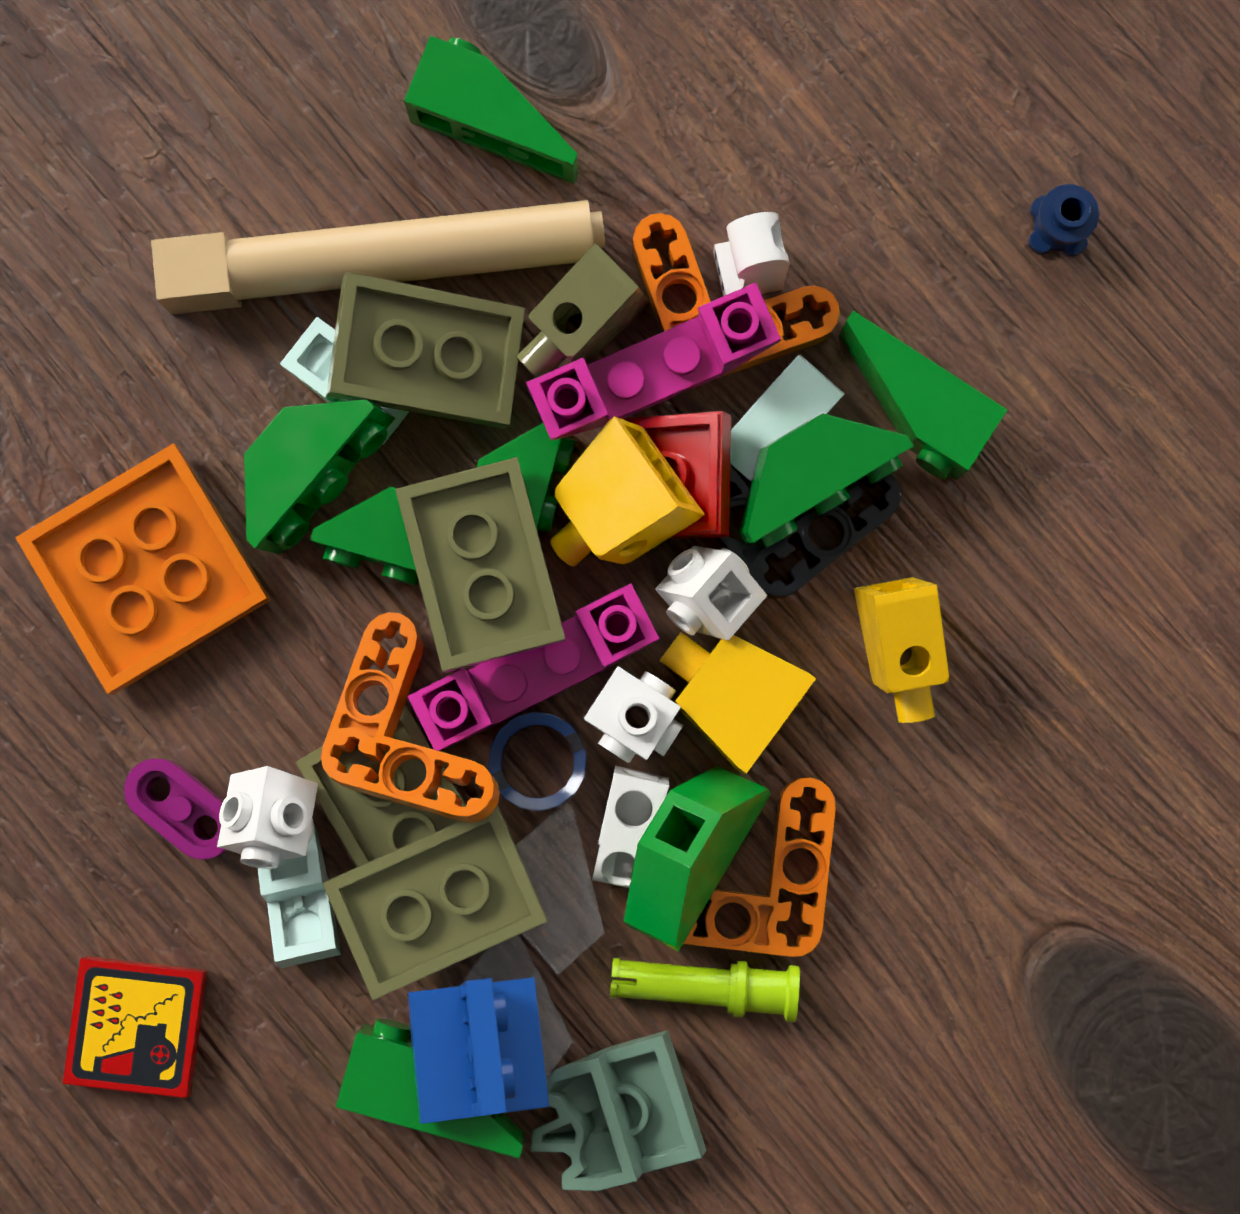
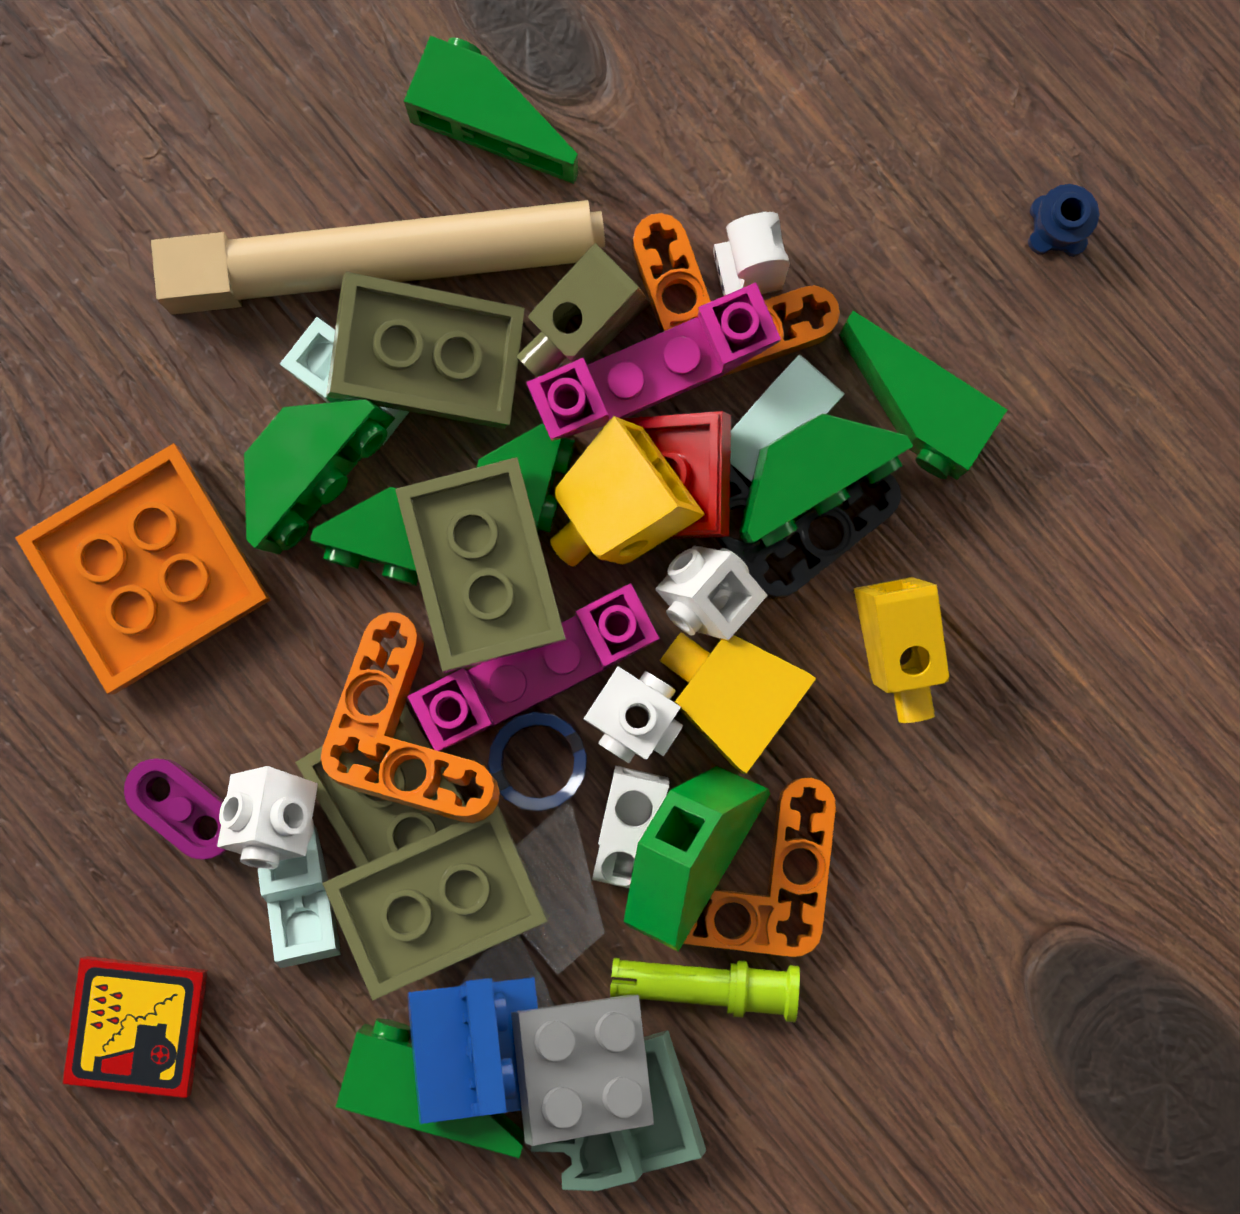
(582, 1069): none -> light grey plate

